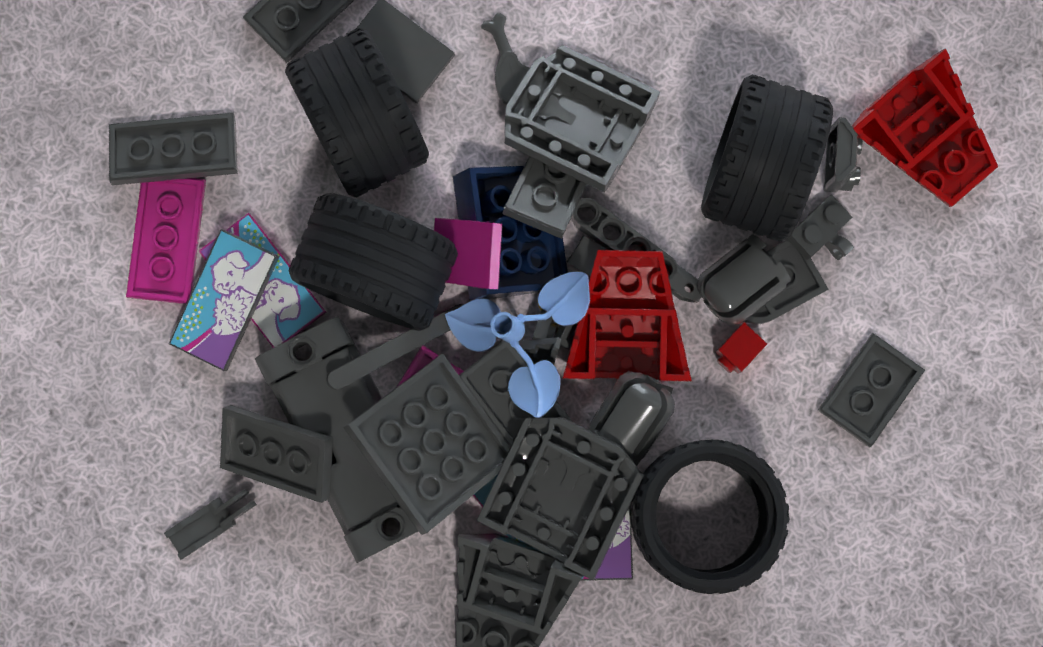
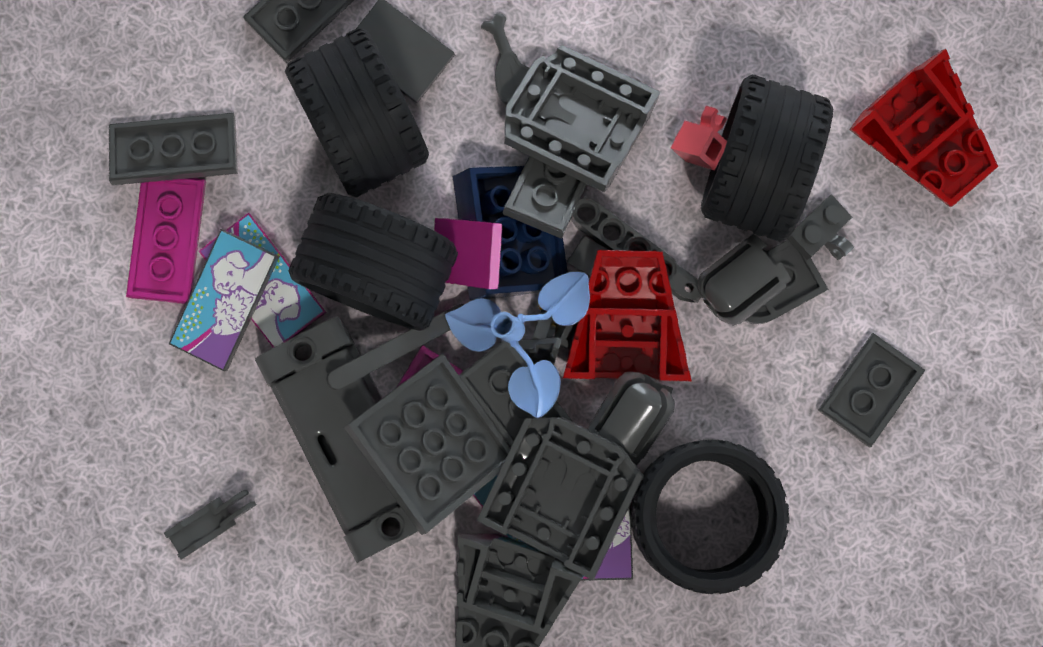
(276, 453): dark grey plate -> none
(702, 142): none -> coral brick
(740, 349): red brick -> none
(841, 157): dark grey slope -> none

